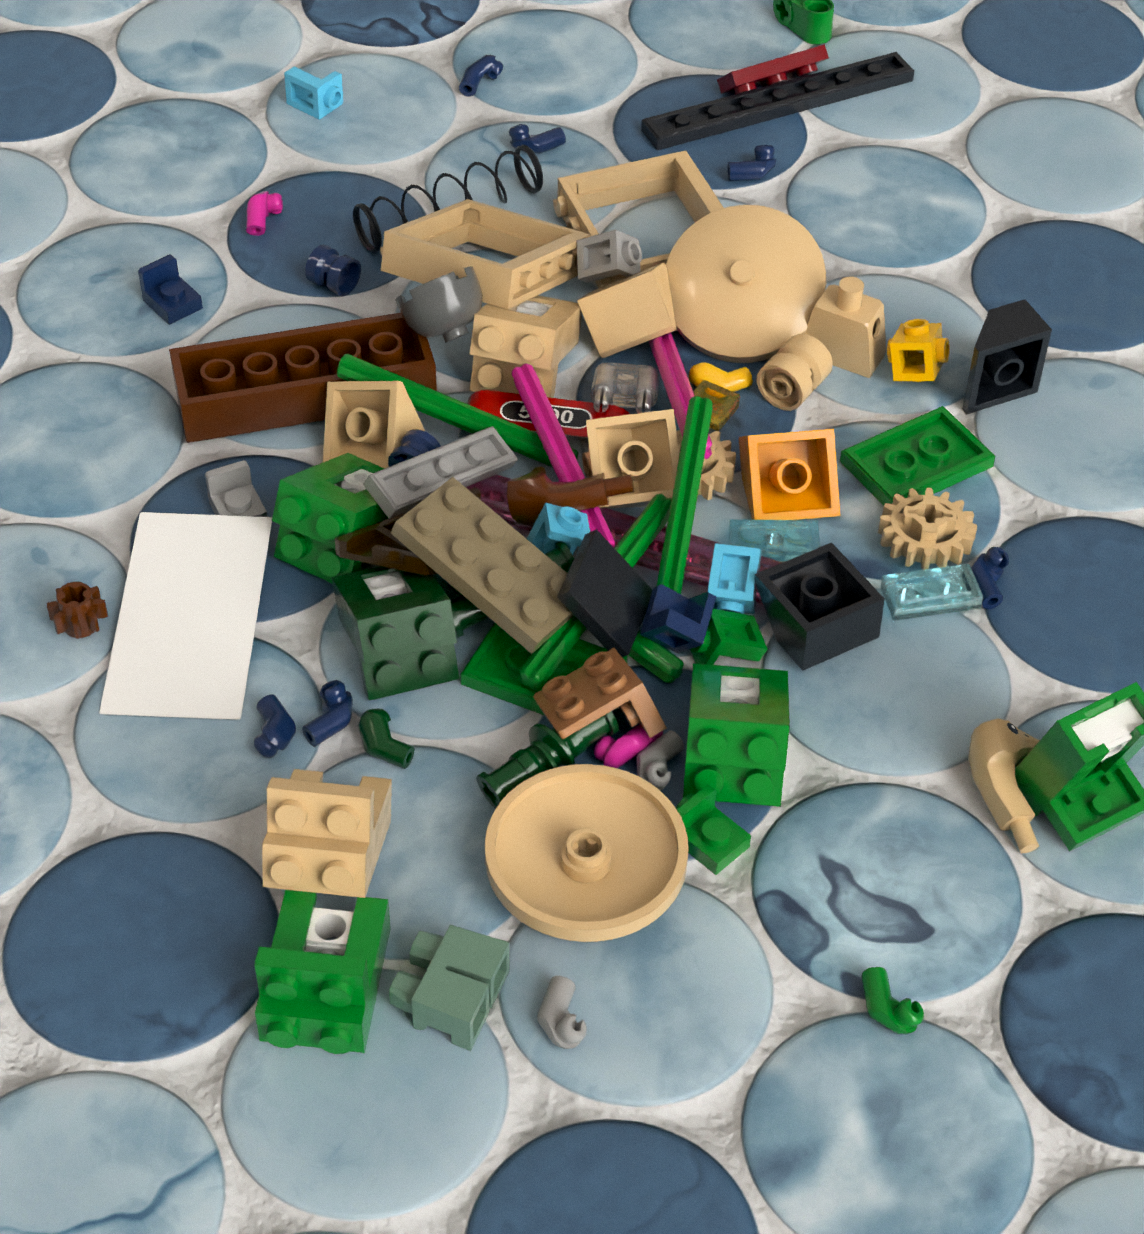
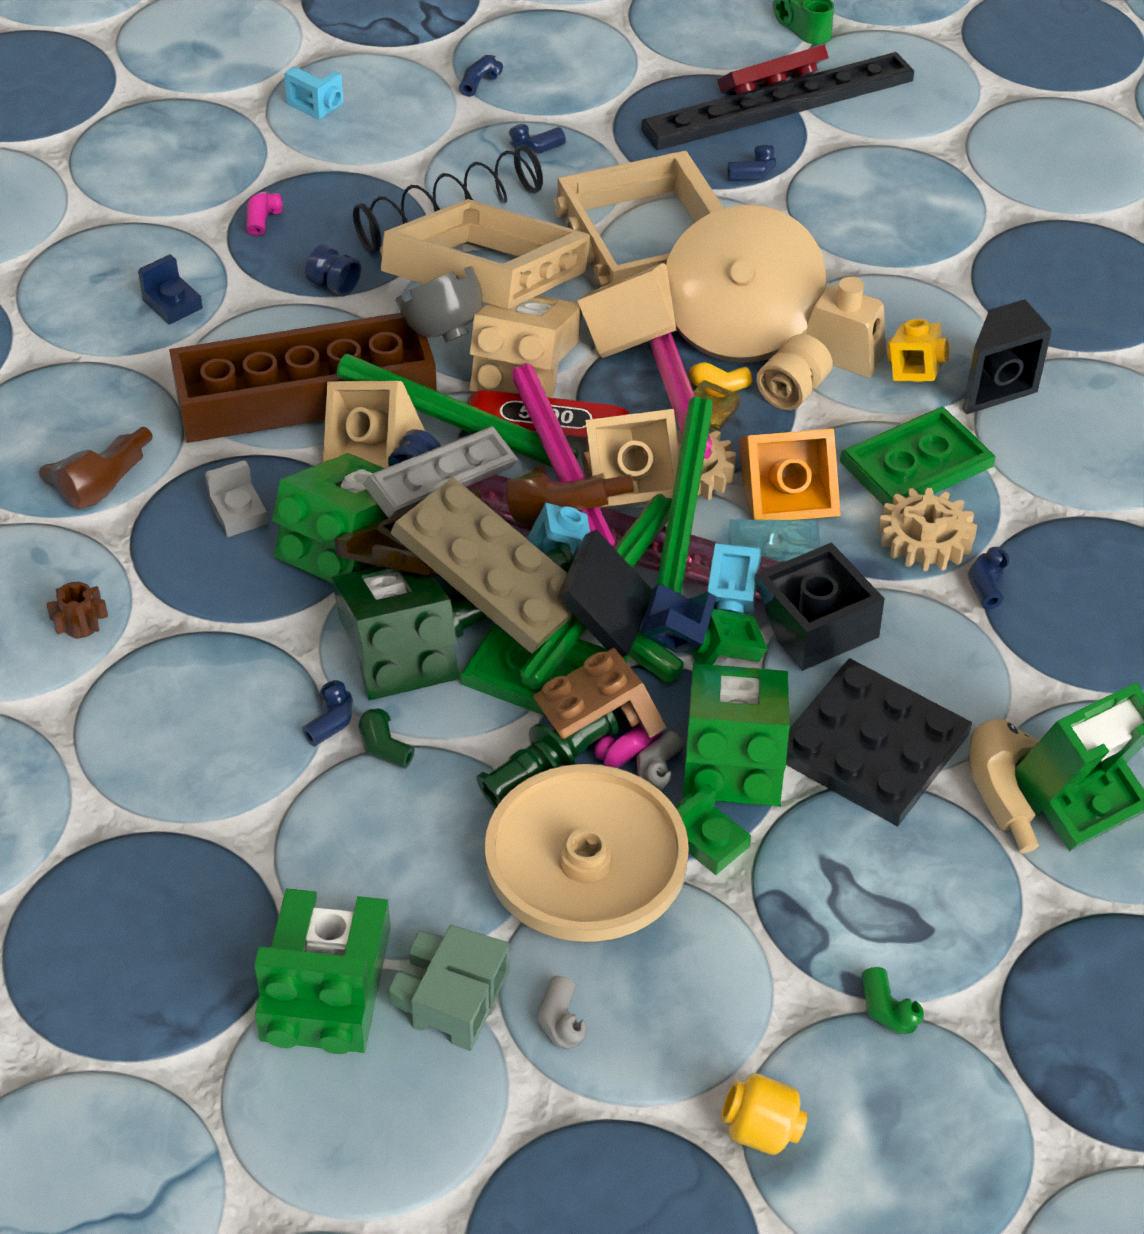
(90, 476): none -> reddish brown animal
(187, 617): white sticker -> none
(278, 728): dark blue arm -> none
(324, 833): tan brick -> none
(608, 256): light grey bracket -> none
(625, 386): clear piece -> none
(763, 1114): none -> yellow head
(874, 741): none -> black plate
(931, 592): clear light blue plate -> none

